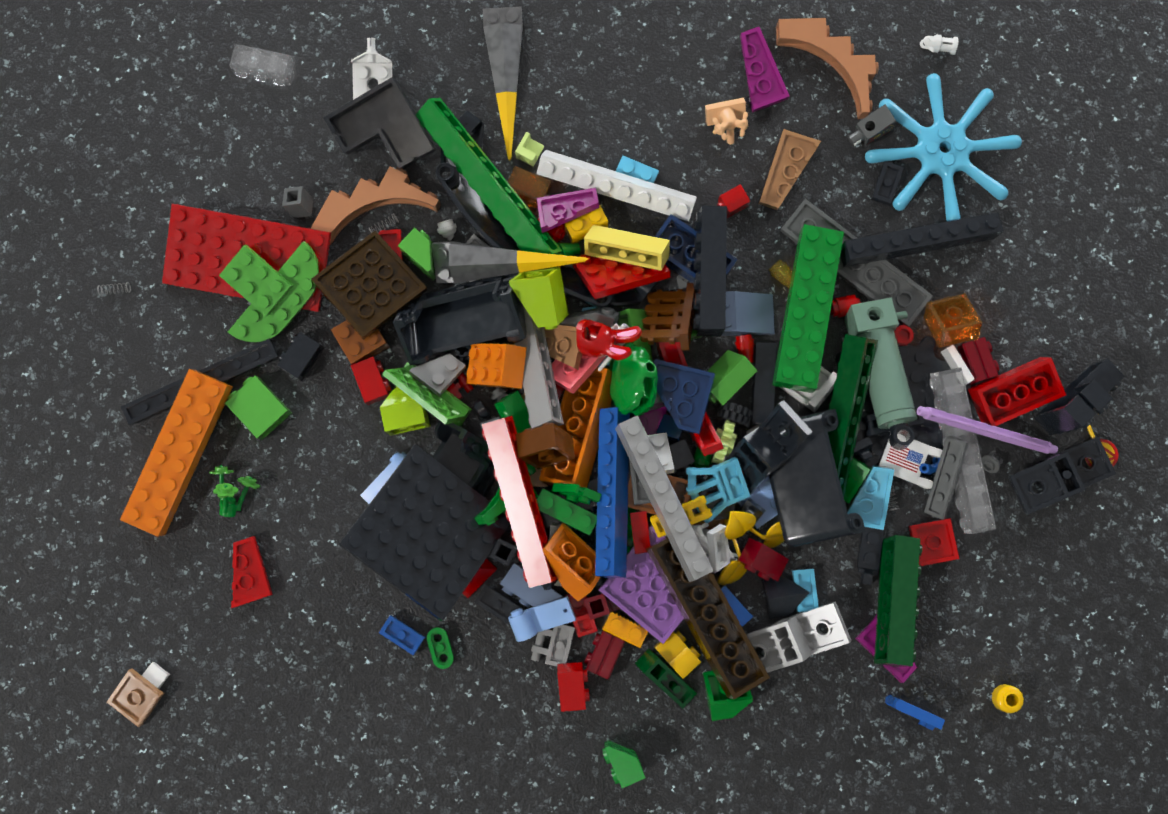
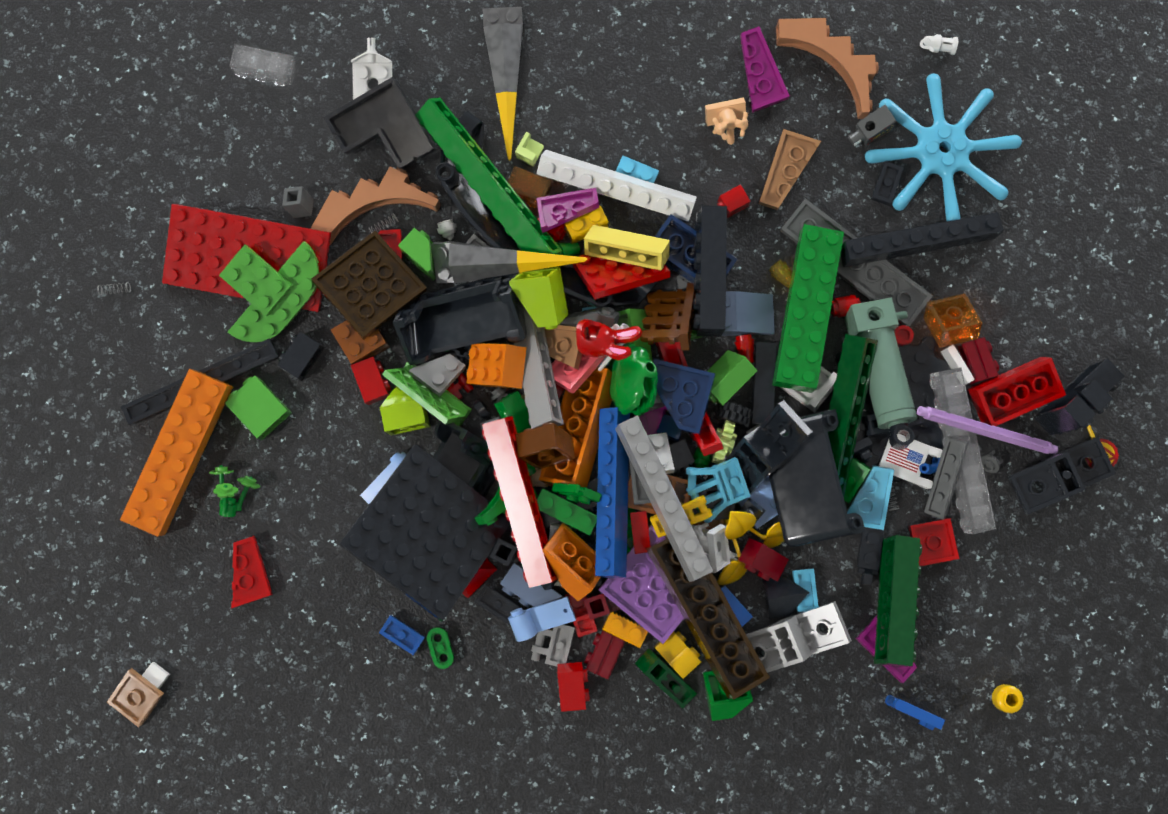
(625, 764): green slope -> none

